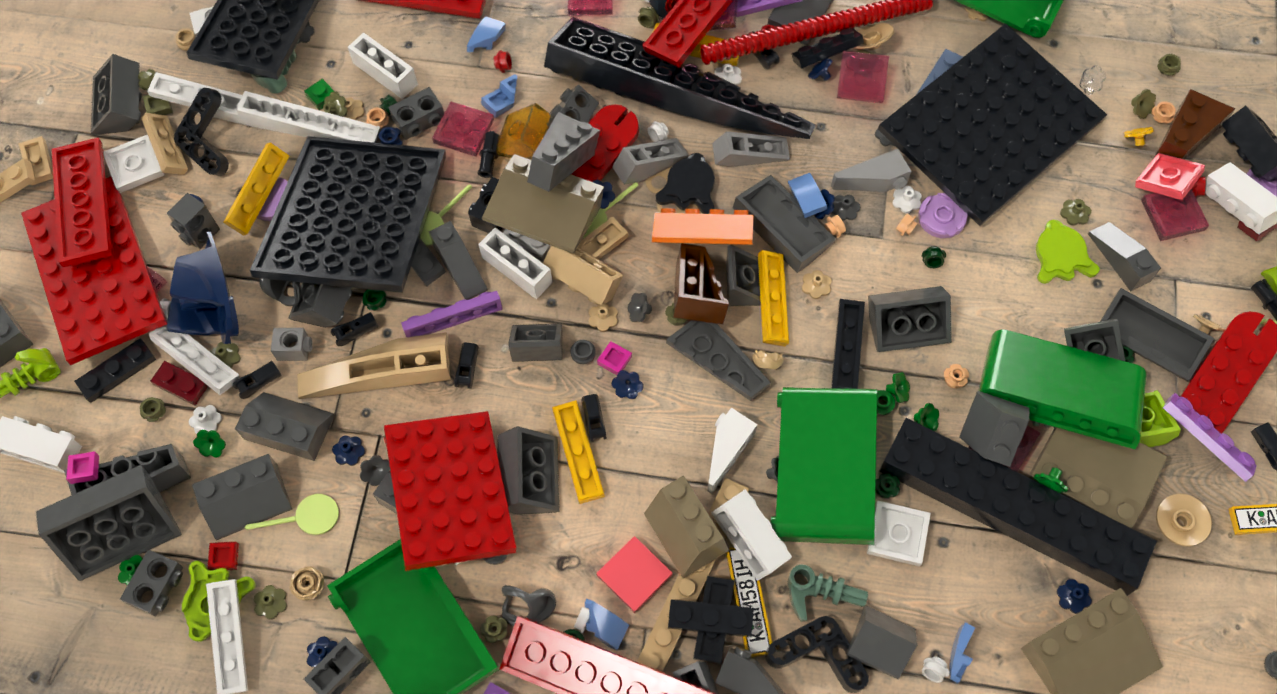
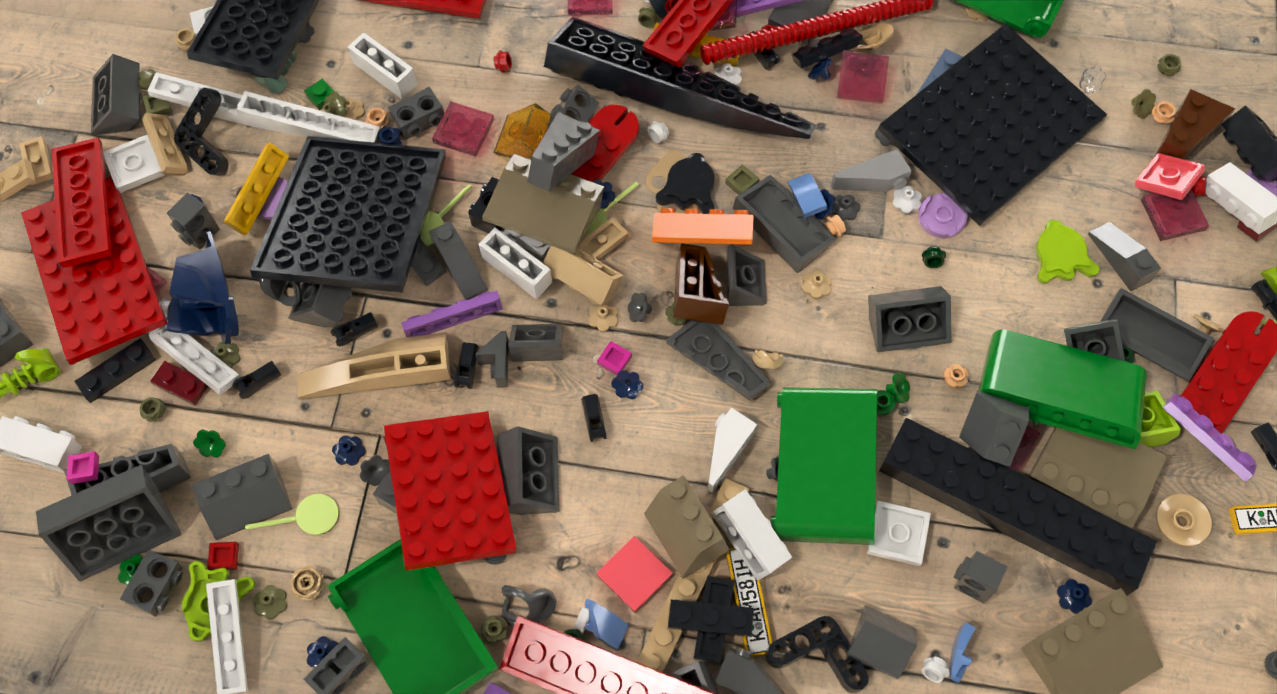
(205, 419): white plant -> none
(284, 337): light grey brick -> none
(284, 425): dark grey slope -> none
(368, 298): dark green plate -> none
(386, 102): dark green plate -> none
(485, 34): medium blue slope -> none
(488, 154): black axle -> none
(496, 354): none -> dark grey slope
(502, 98): medium blue slope -> none
(578, 452): yellow tile -> none
(582, 352): dark grey plate -> none
(645, 160): light grey slope -> none
(741, 180): none -> olive plate
(749, 149): light grey slope -> none
(773, 298): yellow tile -> none
(820, 585): sand green piece -> none
(848, 344): black plate -> none
(886, 492): dark green plate -> none
(907, 224): light nougat plate -> none
(928, 416): green plant -> none
(979, 576): none -> dark grey brick
(1052, 480): green plant -> none
(1075, 212): olive plant -> none
(1138, 134): yellow plant -> none

